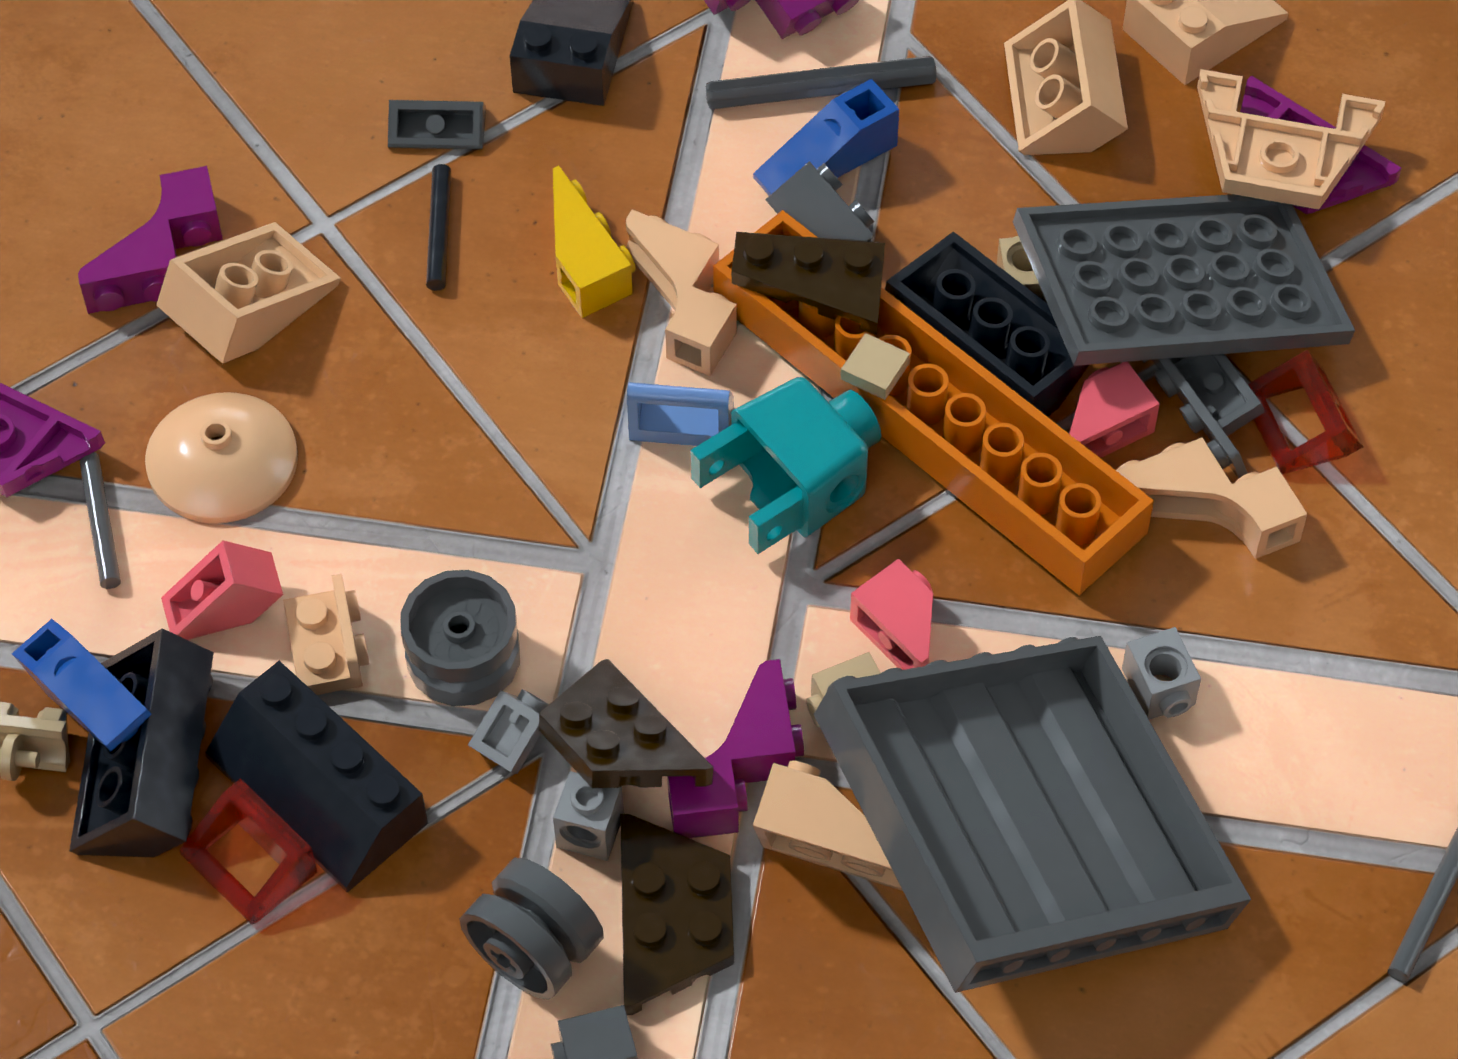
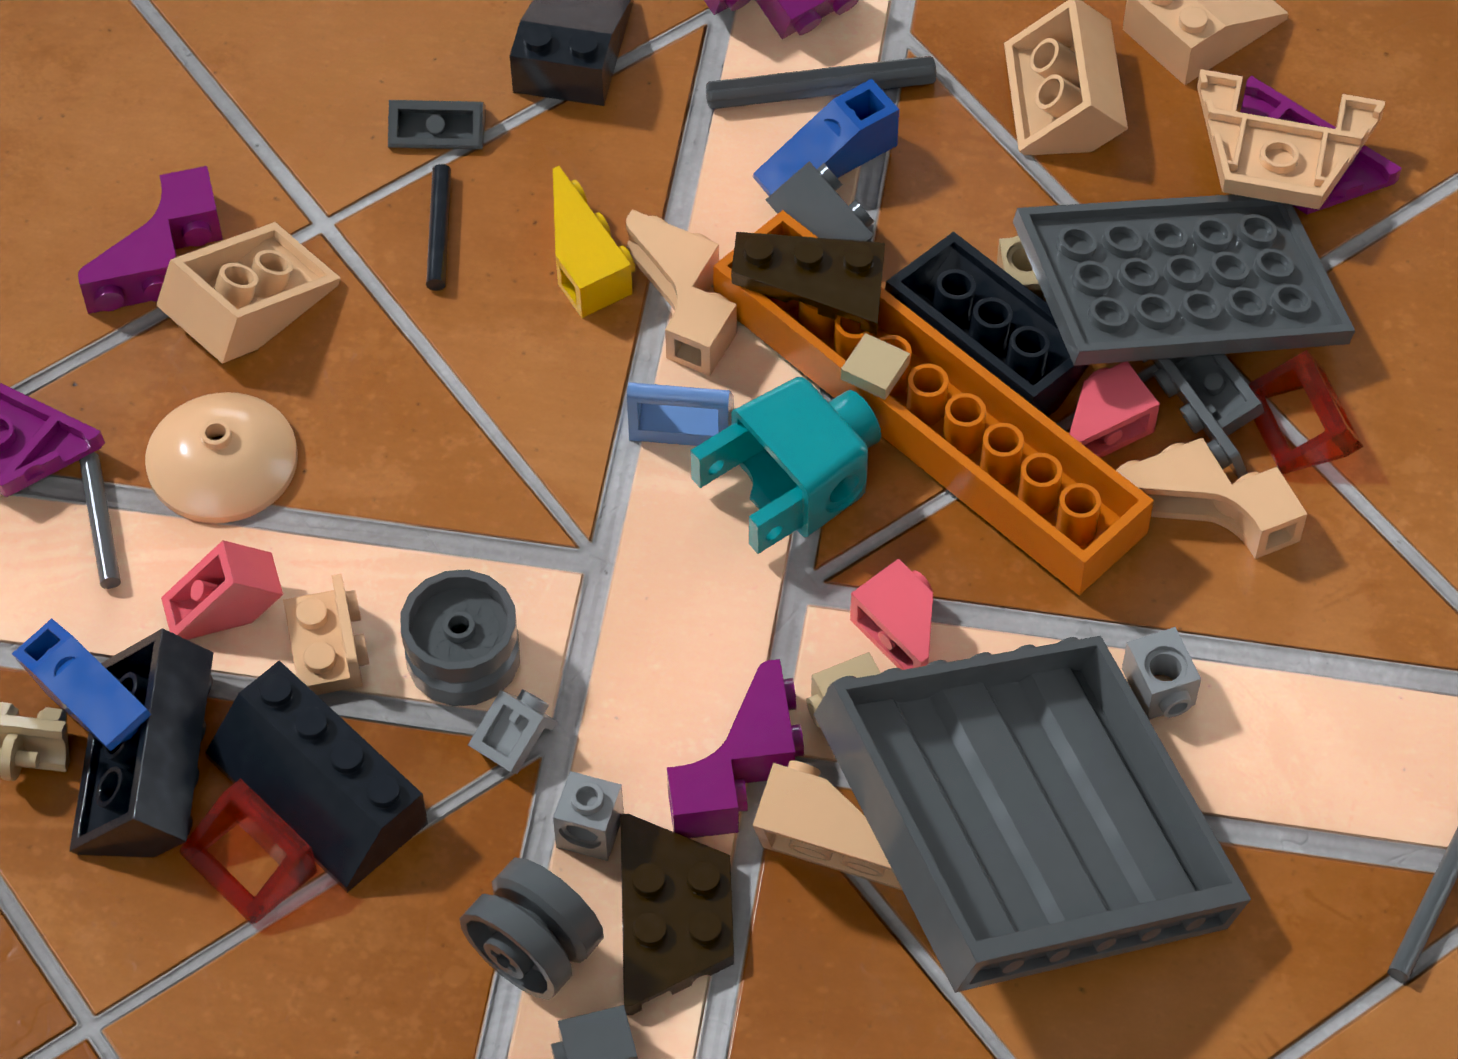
(618, 734): dark brown wing -> none

